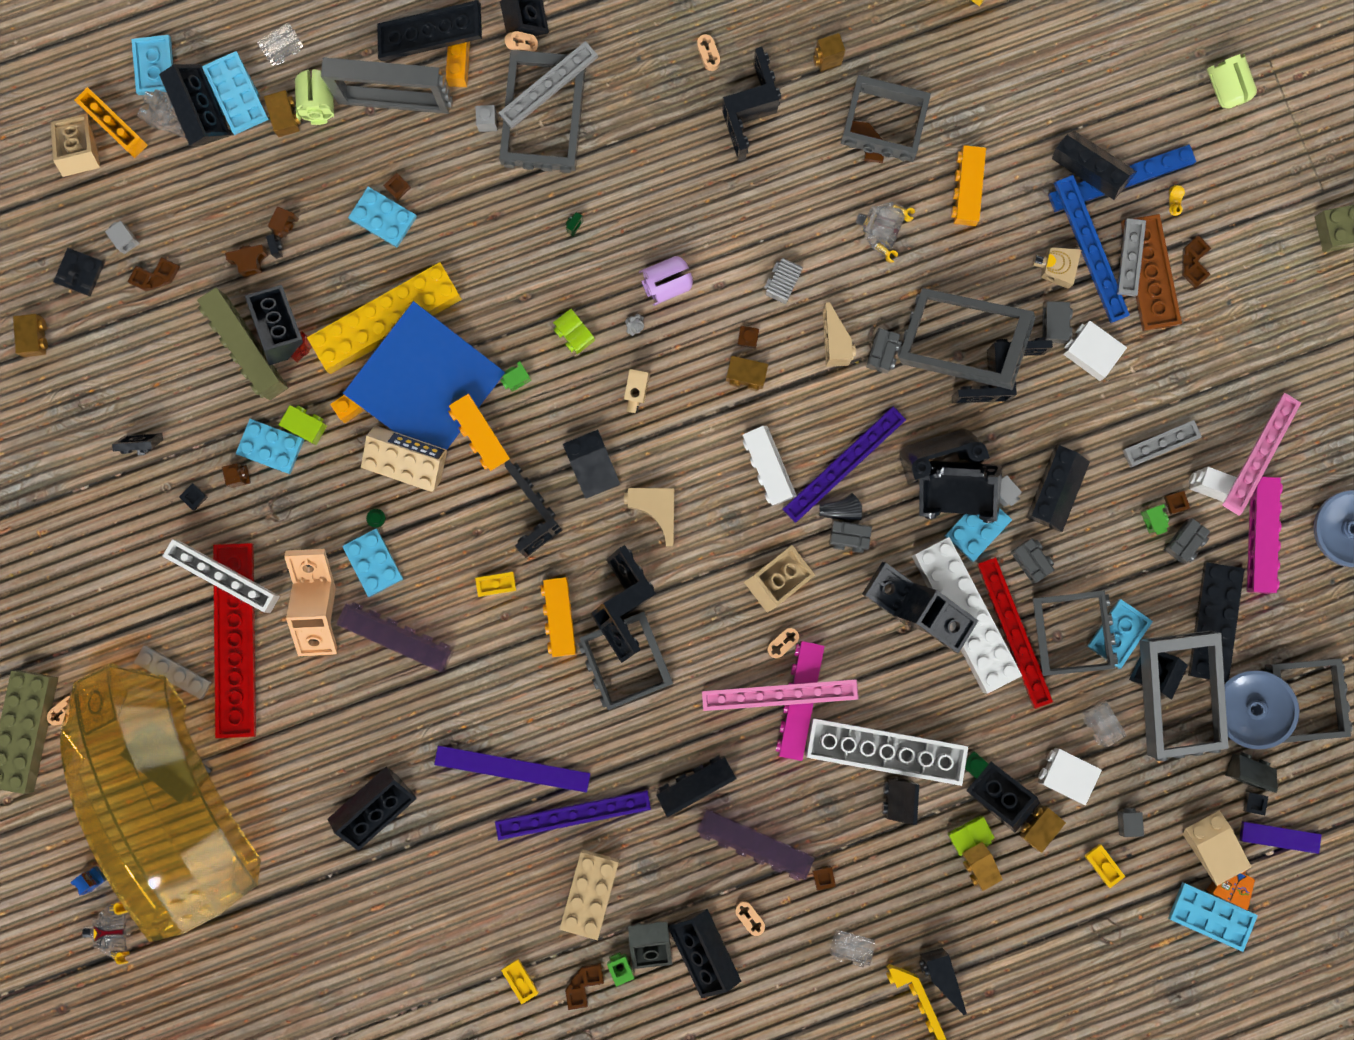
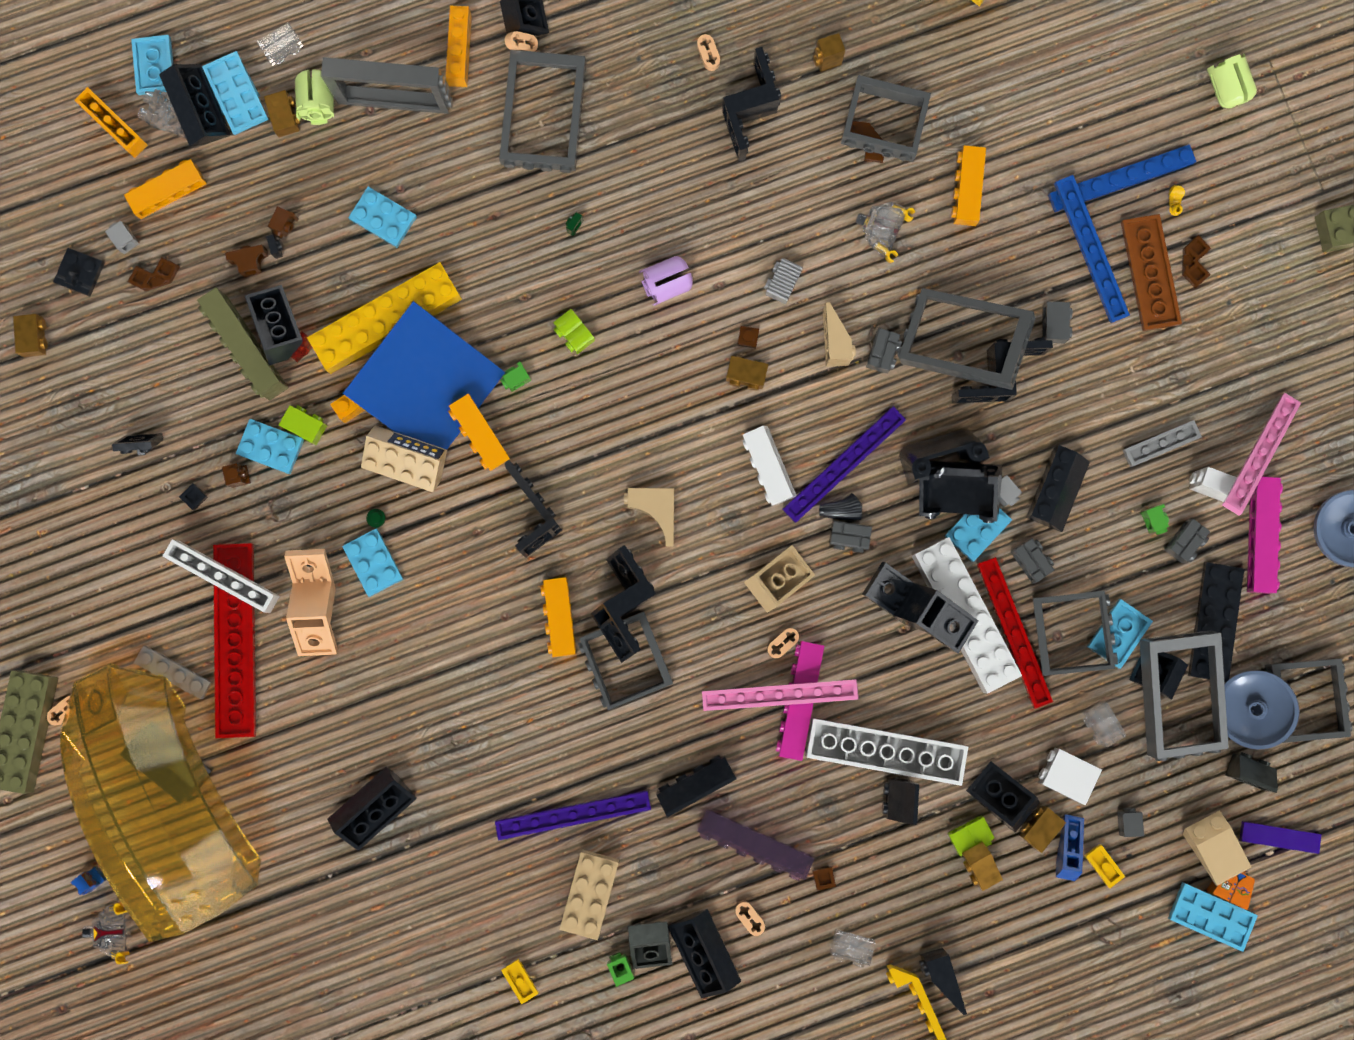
(74, 145): tan slope -> none
(165, 188): none -> light orange brick
(395, 637): clear purple brick -> none
(397, 186): reddish brown plate -> none
(429, 30): black plate -> none
(486, 118): light grey brick -> none
(495, 584): yellow plate -> none
(512, 768): dark purple tile -> none
(548, 85): light grey plate -> none
(586, 976): reddish brown tile -> none
(591, 464): black slope -> none
(634, 324): light grey plant -> none
(638, 380): tan torso -> none
(975, 764): dark green plate -> none
(1059, 265): tan torso -> none
(1070, 849): none -> blue slope
(1093, 164): black slope -> none
(1094, 350): white brick -> none
(1131, 257): light grey plate -> none
(1177, 502): reddish brown plate -> none
(1255, 803): black plate -> none

